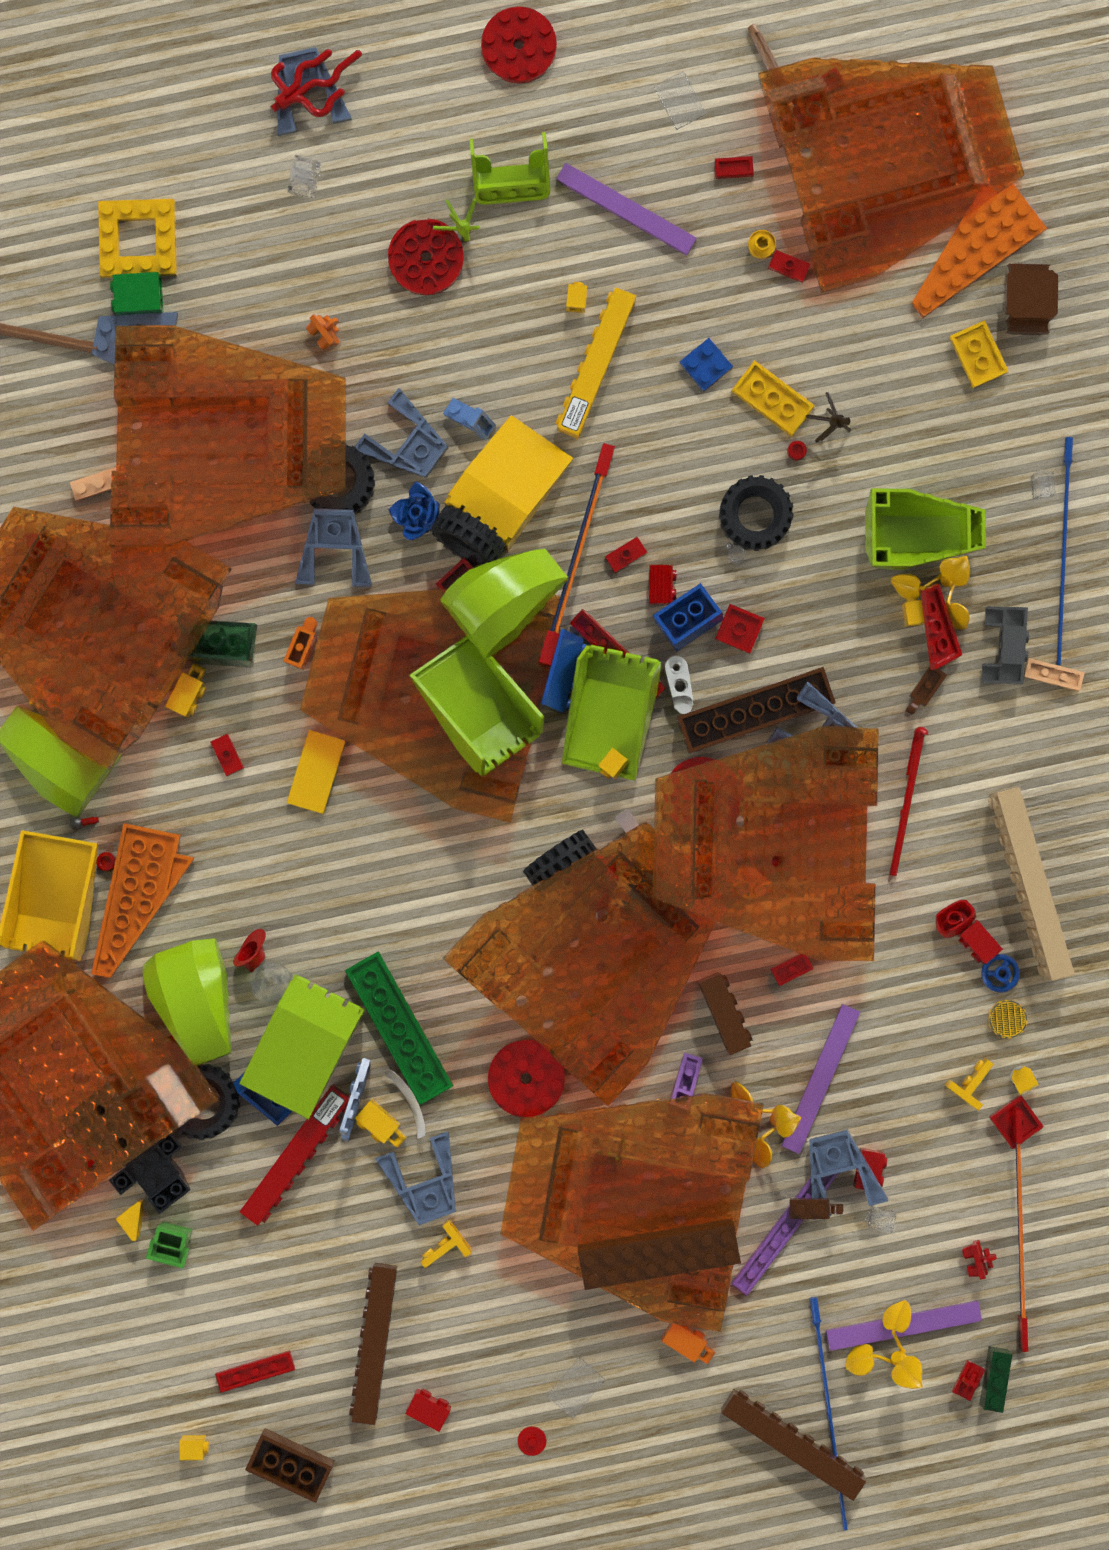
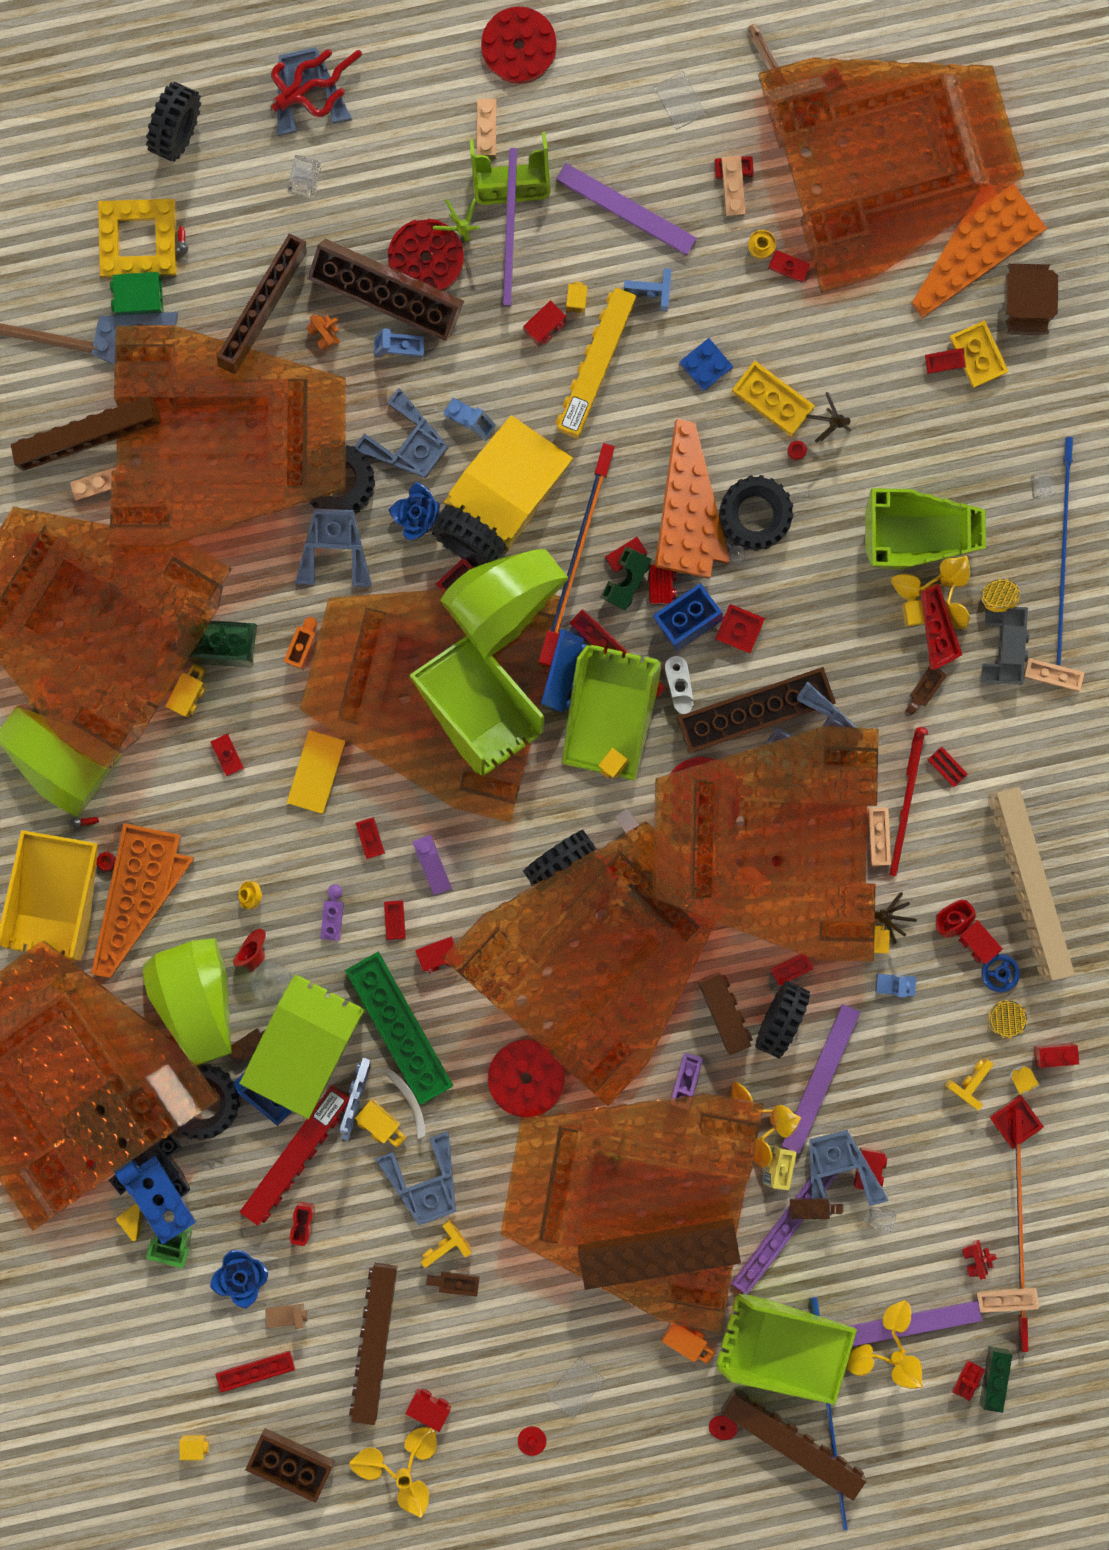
(86, 433): none -> reddish brown brick
(132, 1179): none -> blue hinge
(173, 121): none -> black tyre
(181, 247): none -> piece
(241, 1292): none -> blue brick
(245, 1046): none -> reddish brown plate
(249, 895): none -> yellow plate
(261, 304): none -> reddish brown brick
(286, 1316): none -> medium nougat bracket
(302, 1228): none -> red brick
(332, 914): none -> medium lavender plate
(370, 838): none -> red plate
(385, 289): none -> reddish brown brick
(394, 920): none -> red tile
(398, 344): none -> medium blue bracket
(411, 1496): none -> yellow plant
(432, 864): none -> medium lavender slope
(432, 955): none -> red brick
(455, 1283): none -> reddish brown plate
(486, 127): none -> light nougat plate
(510, 226): none -> medium lavender tile
(545, 323): none -> red brick
(635, 566): none -> dark green arch
(652, 289): none -> medium blue bracket
(690, 520): none -> orange wing
(723, 1427): none -> red piece
(733, 185): none -> light nougat plate
(780, 1170): none -> light yellow panel
(782, 1019): none -> black tyre
(785, 1349): none -> lime windscreen
(879, 836): none -> light nougat plate
(881, 942): none -> yellow brick
(886, 917): none -> dark brown plant
(896, 985): none -> medium blue bracket
(945, 361): none -> red tile
(947, 766): none -> red tile
(1000, 595): none -> tile
(1008, 1300): none -> light nougat plate
(1056, 1055): none -> red brick

